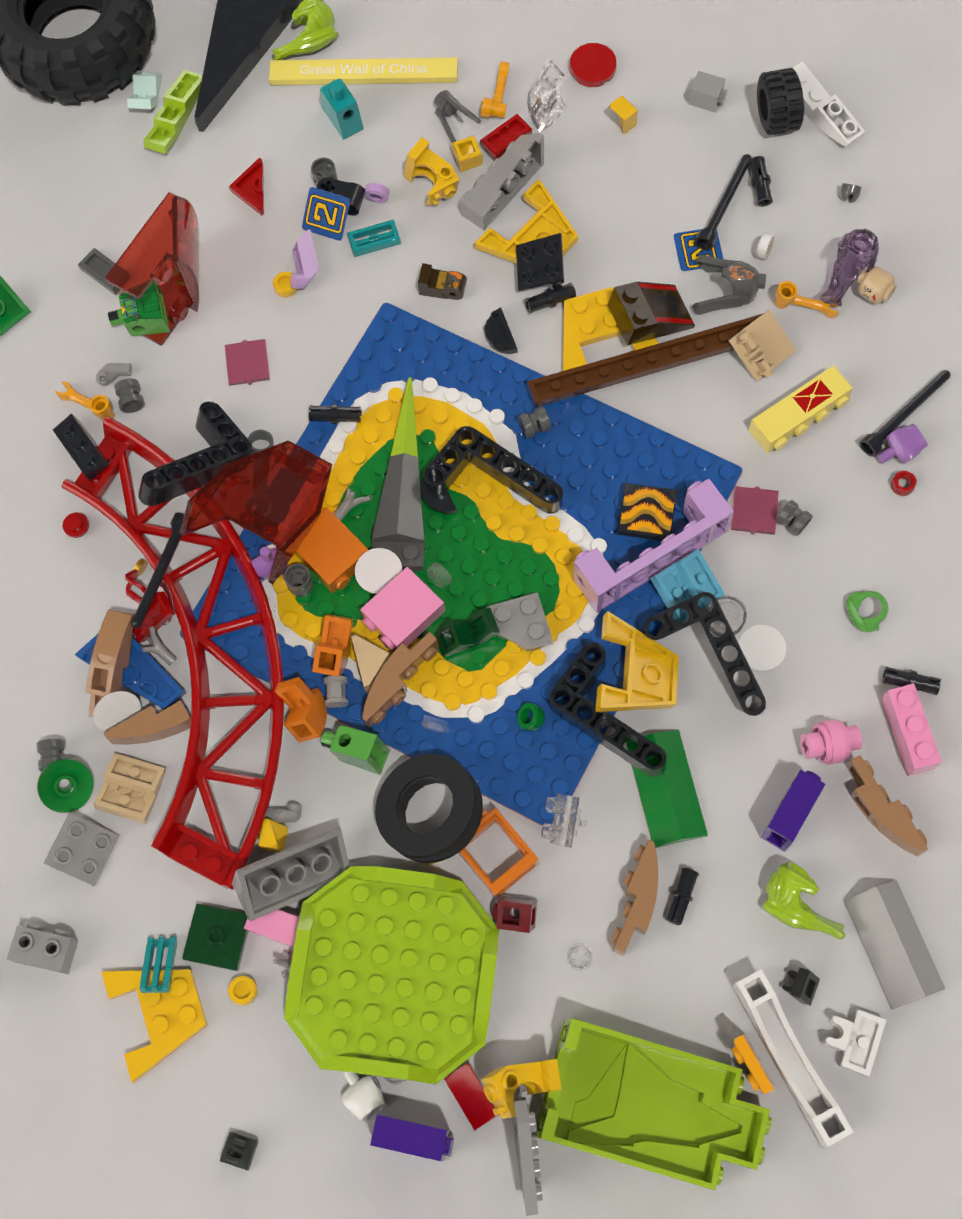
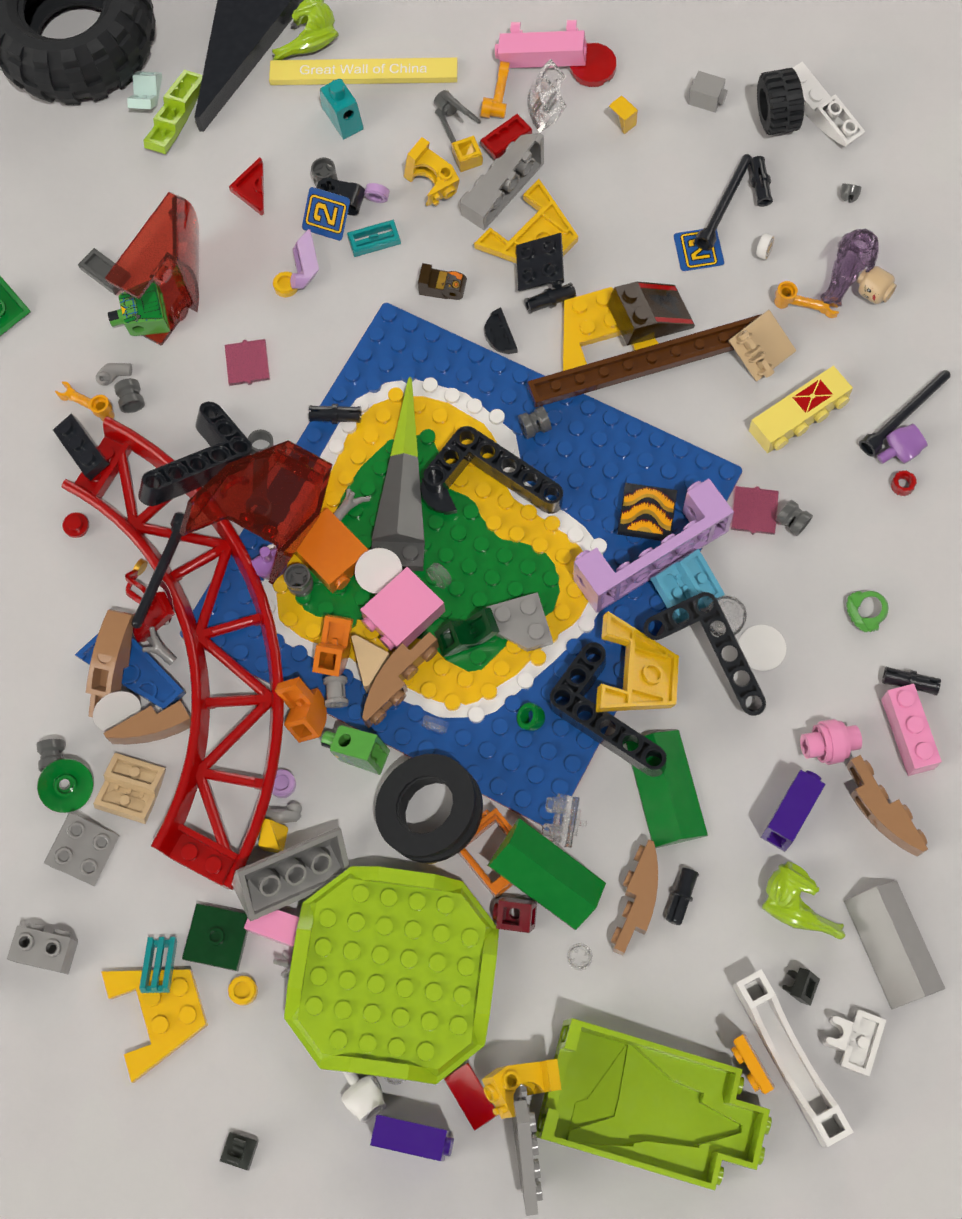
(284, 784): none -> lavender tile
(537, 48): none -> bright pink brick
(547, 874): none -> green slope
(742, 277): dark grey piece -> none

